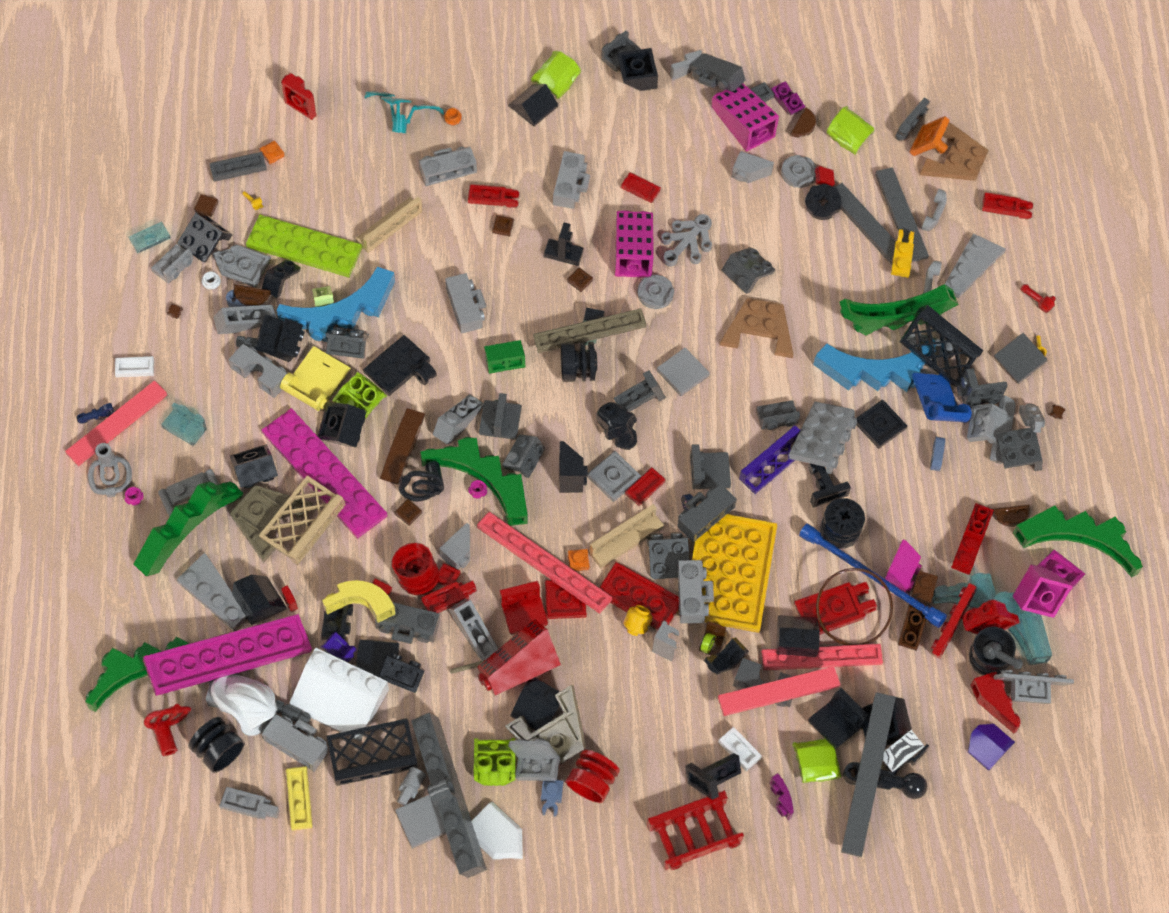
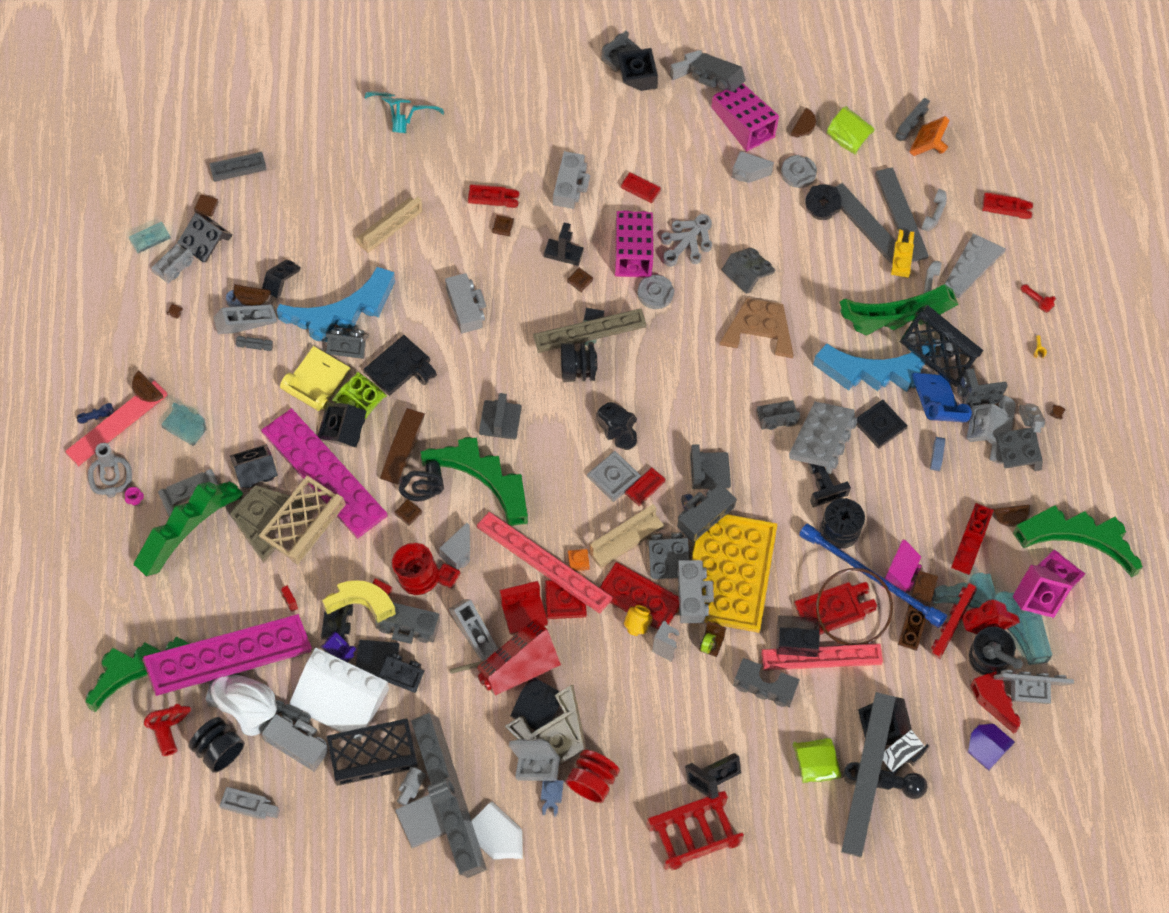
(134, 366): white tile -> none
(145, 389): none -> reddish brown tile
(208, 277): white plate -> none
(210, 589): light grey wing -> none
(242, 264): light grey tile -> none
(248, 360): light grey arch -> none
(256, 203): yellow hand -> none
(257, 598): black slope -> none
(272, 152): orange plate -> none
(279, 338): black plate -> none
(297, 96): red plate -> none
(299, 798): light yellow tile -> none
(304, 246): lime plate -> none
(322, 296): yellowish green slope -> none
(447, 165): light grey piece -> none
(448, 596): red hinge -> none
(452, 116): orange plate -> none
(456, 419): light grey slope -> none
(477, 484): dark pink plate -> none
(493, 762): lime slope -> none
(505, 356): green hinge -> none
(524, 455): dark grey bracket -> none
(534, 103): black slope -> none
(558, 73): lime slope -> none
(572, 470): black slope -> none
(640, 393): dark grey bracket -> none
(683, 371): light grey tile -> none
(727, 658): black bracket -> none
(735, 743): white plate -> none
(763, 92): dark grey tile -> none
(765, 458): dark purple fence -> none
(778, 691): coral tile -> none
(784, 802): magenta slope -> none
(787, 99): magenta slope -> none
(824, 176): red tile -> none
(839, 719): black bracket -> none
(963, 159): medium nougat wing -> none
(1020, 358): dark grey tile -> none

